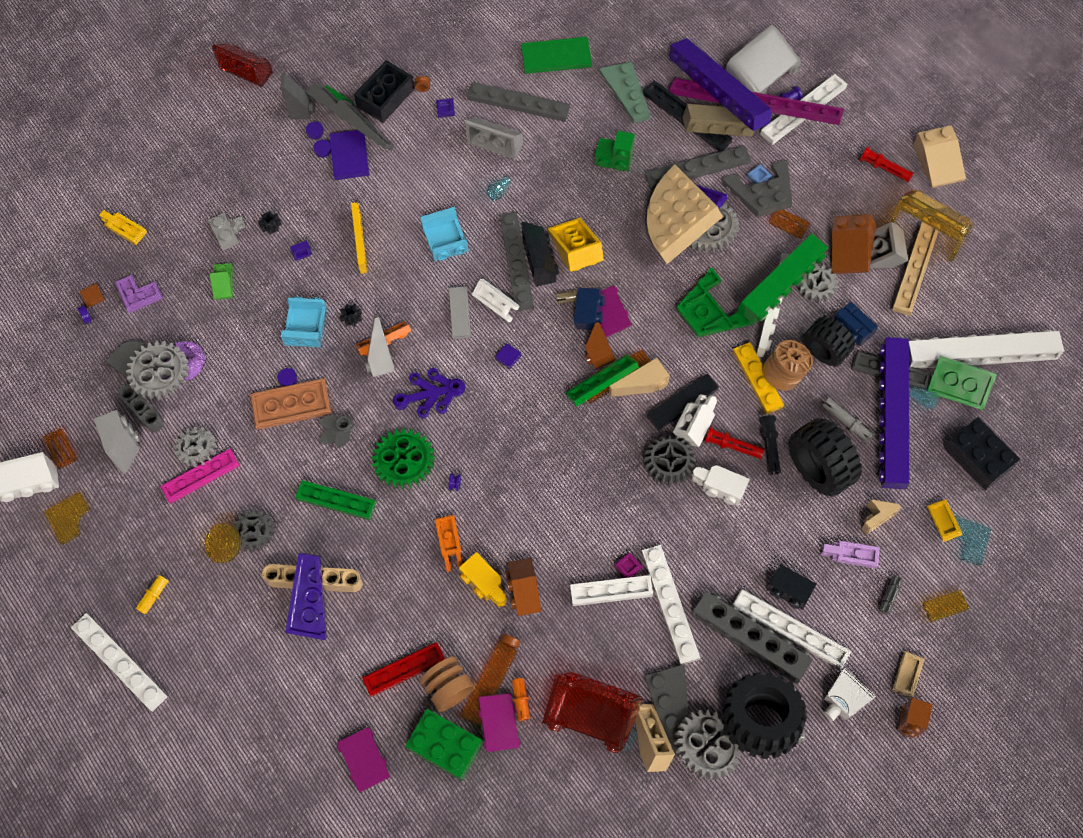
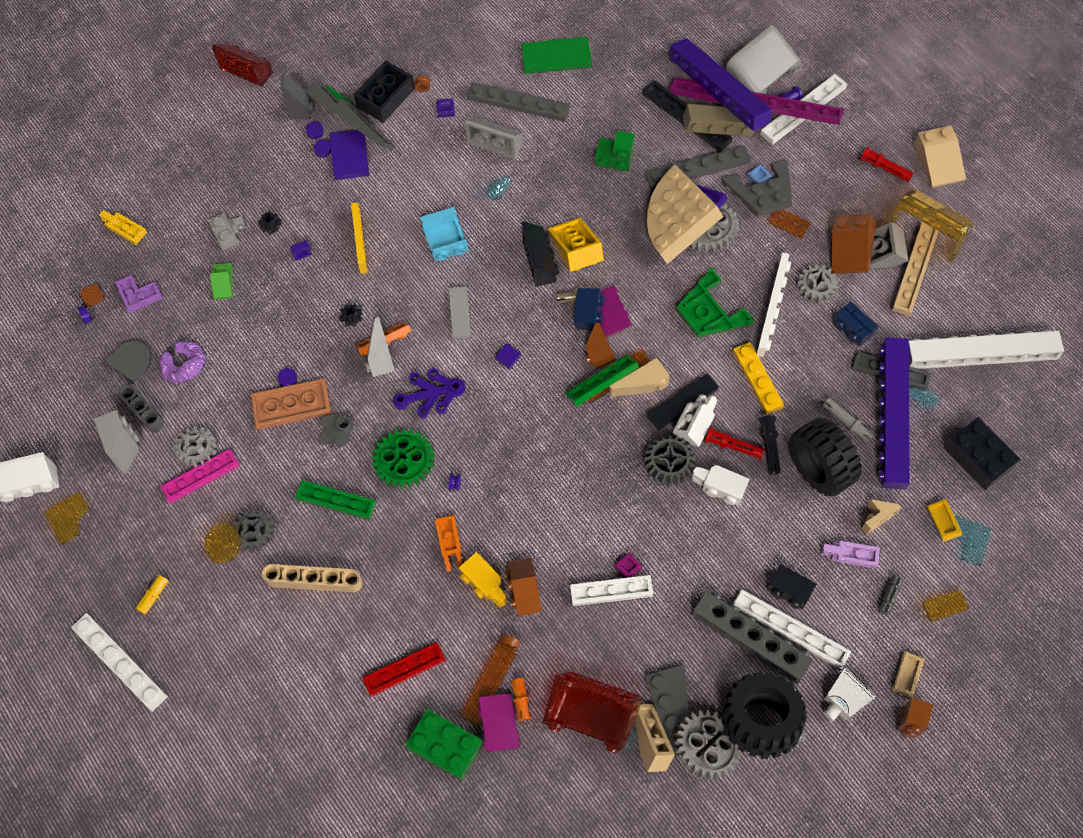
(53, 436): clear orange tile -> none
(157, 370): light grey gear -> none
(304, 322): medium azure panel -> none
(306, 607): dark purple wing -> none
(363, 759): magenta piece -> none
(445, 682): medium nougat wheel -> none
(494, 299): white hinge -> none
(516, 261): dark grey plate -> none
(625, 85): sand green wing -> none
(670, 605): white plate -> none
(782, 279): green brick -> none
(787, 365): medium nougat wheel -> none
(829, 341): black tyre -> none
(961, 382): green plate -> none

